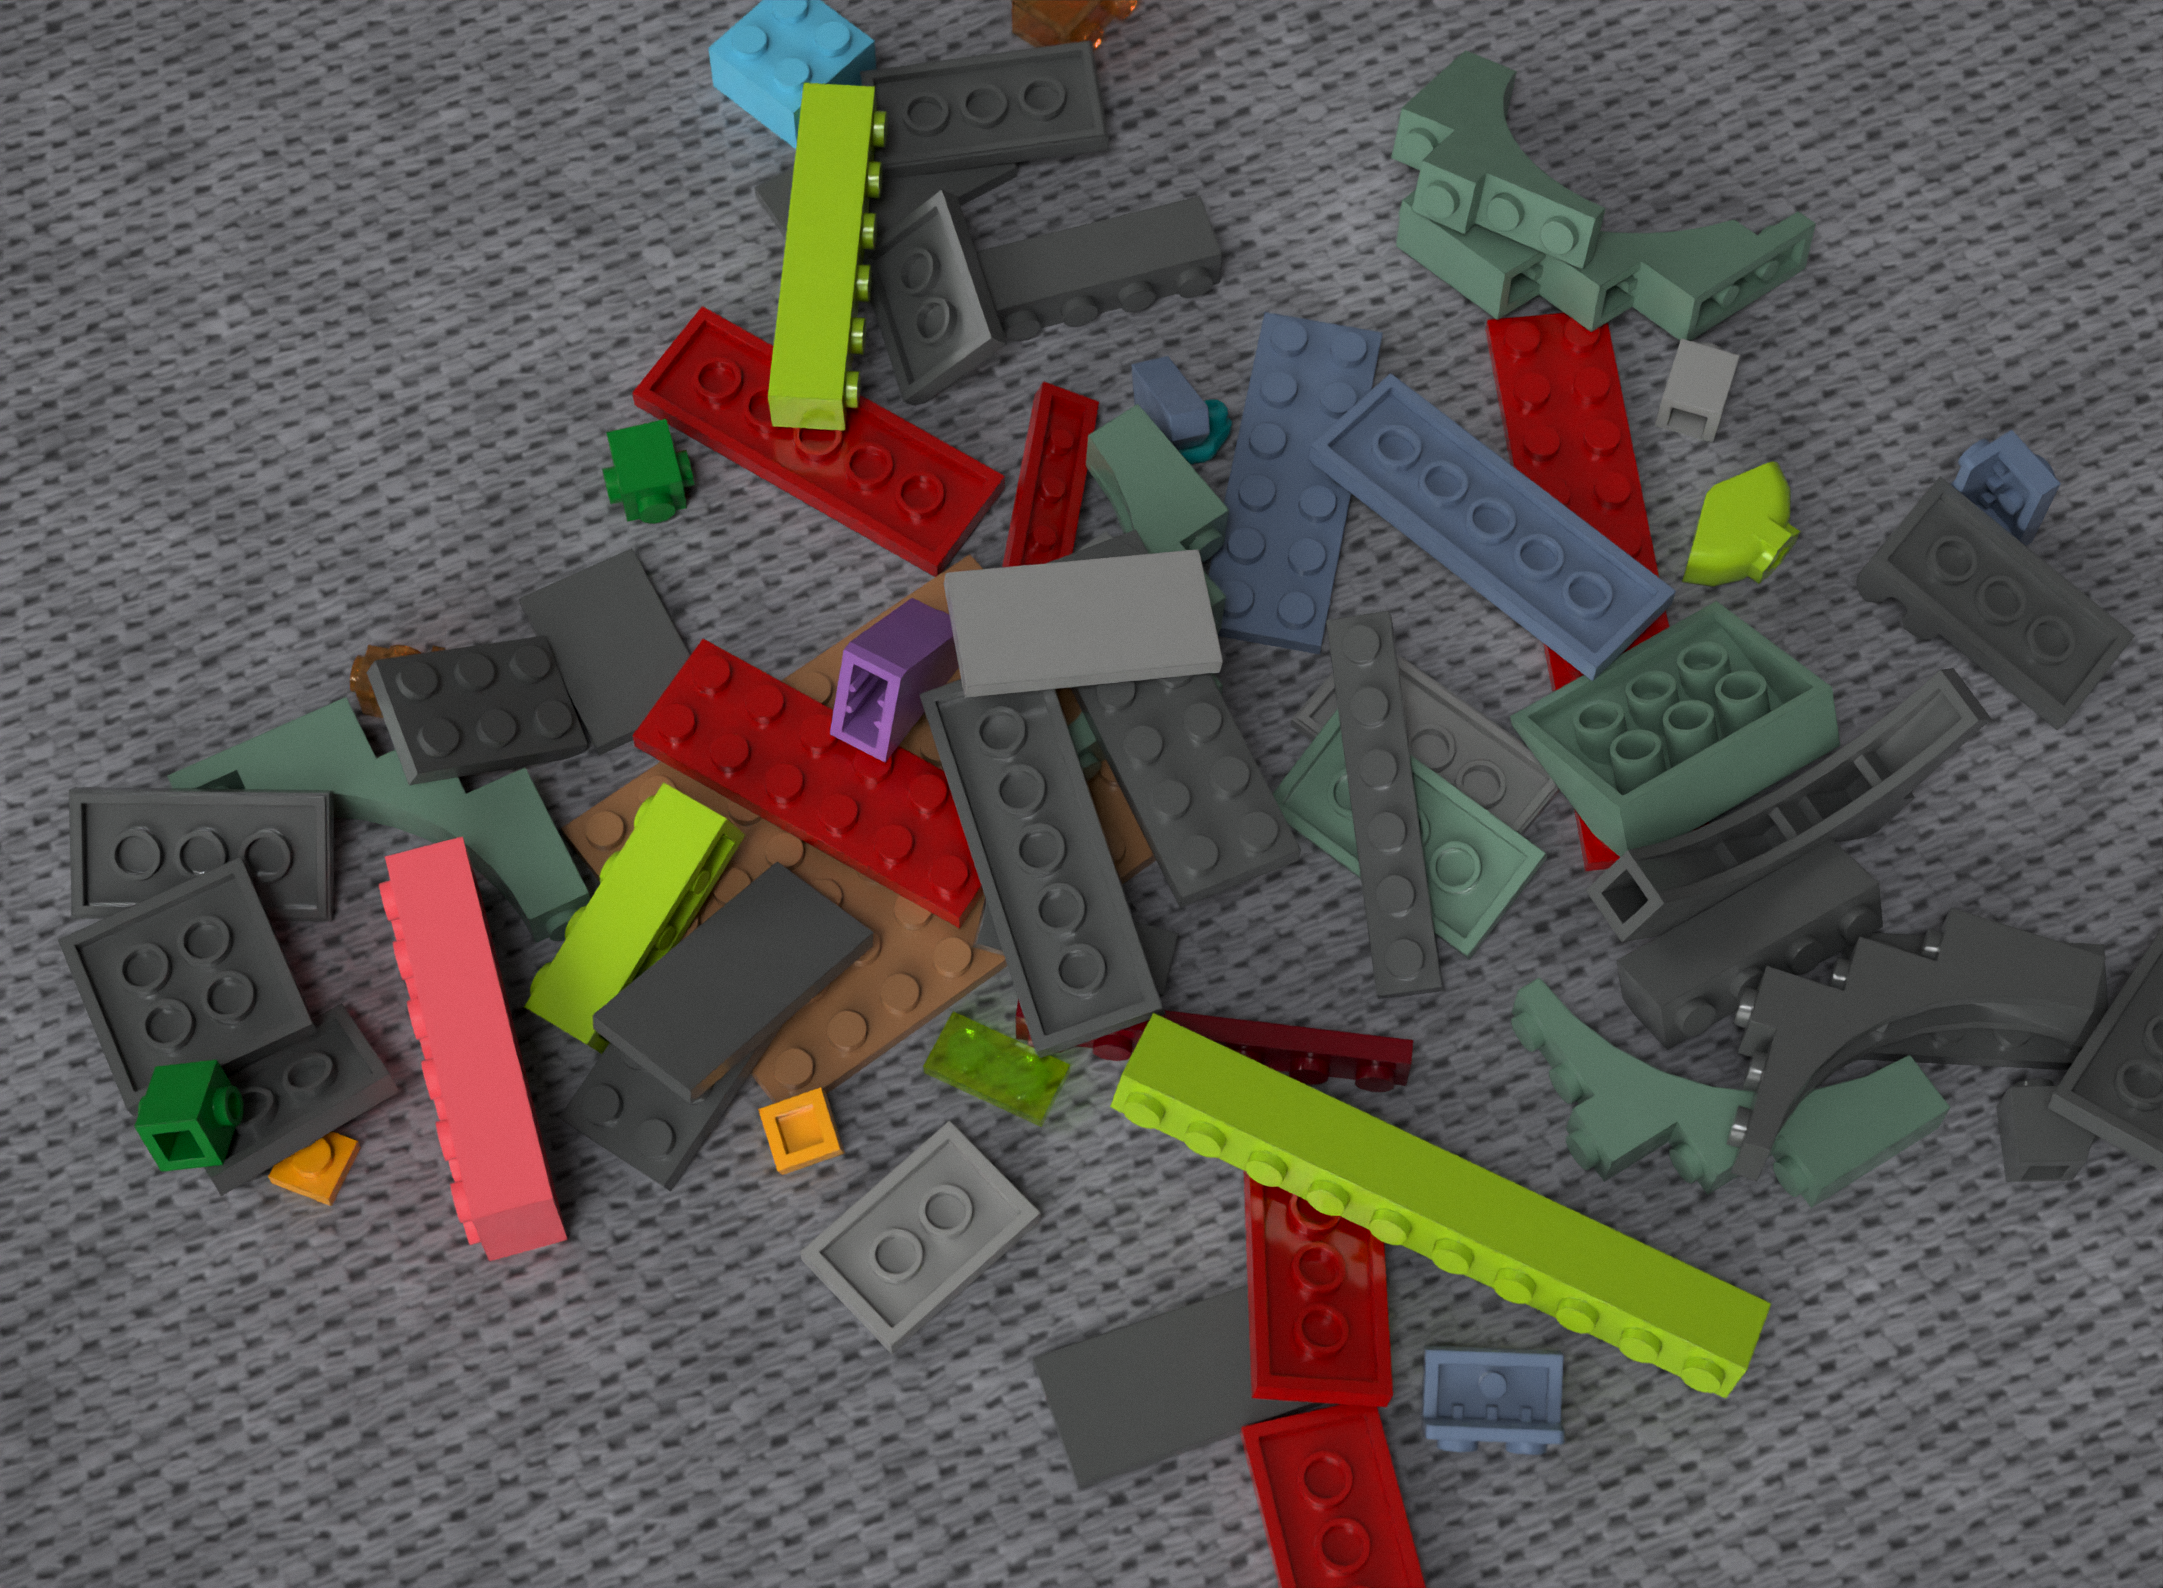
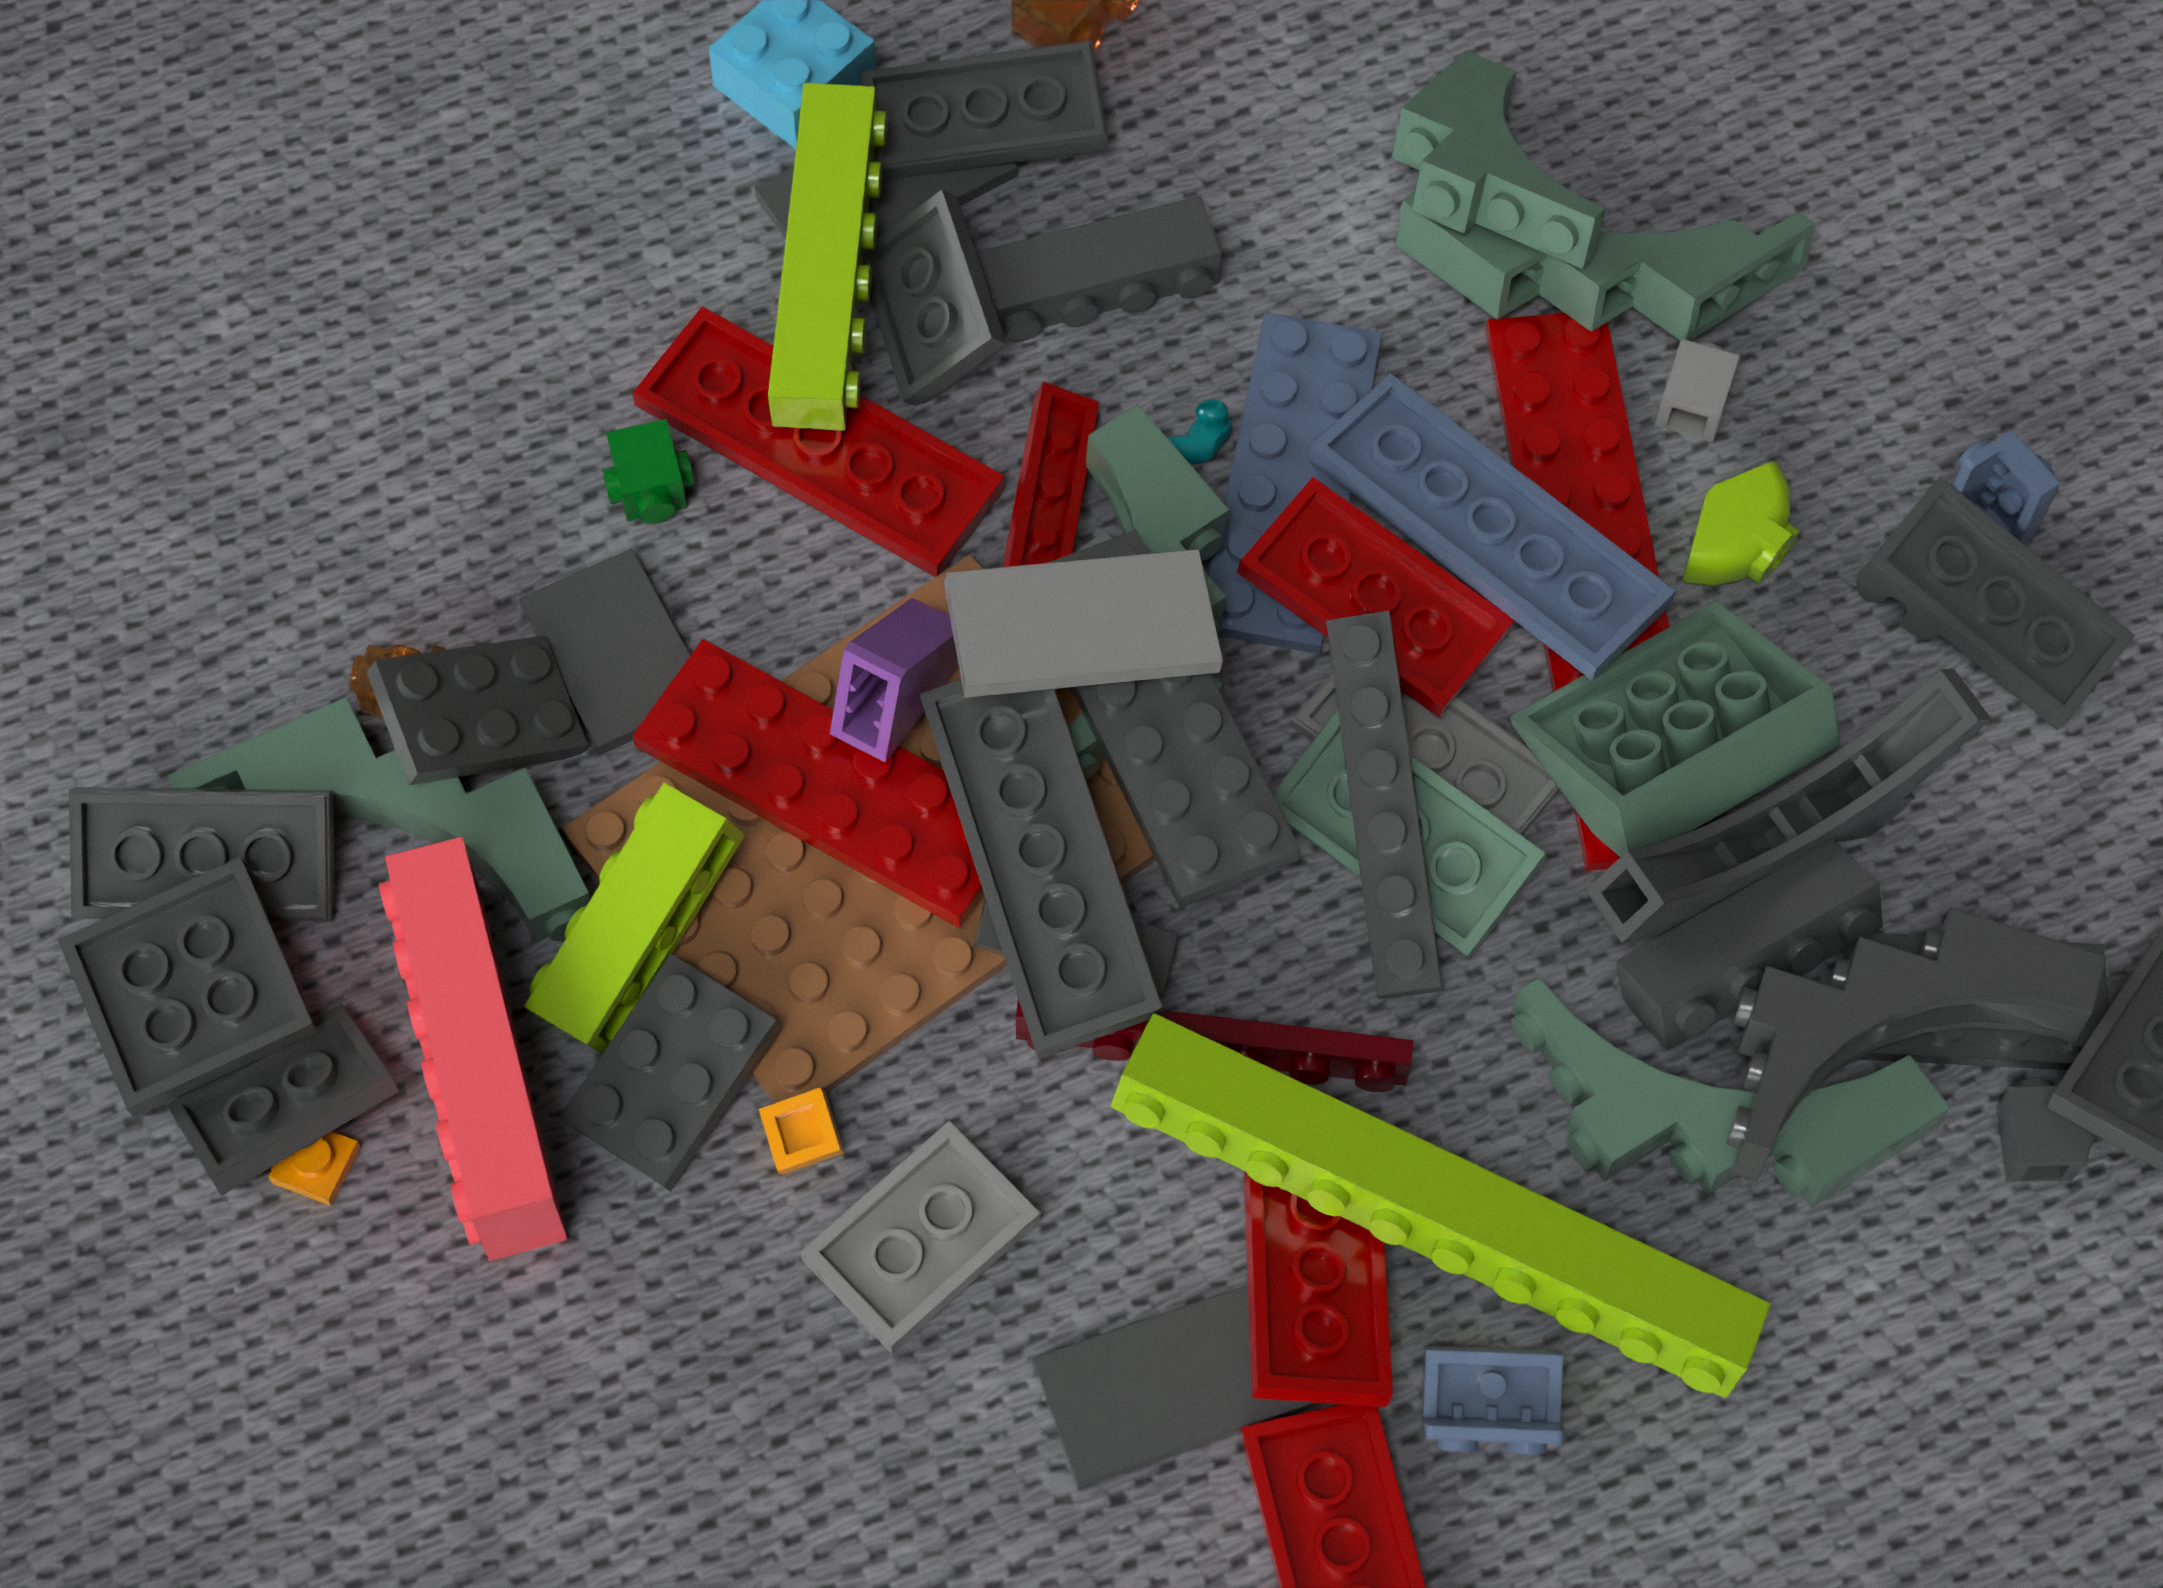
(189, 1115): green brick -> none
(732, 982): dark grey tile -> none
(996, 1069): clear neon green plate -> none
(1170, 402): sand blue piece -> none
(1338, 562): none -> red plate

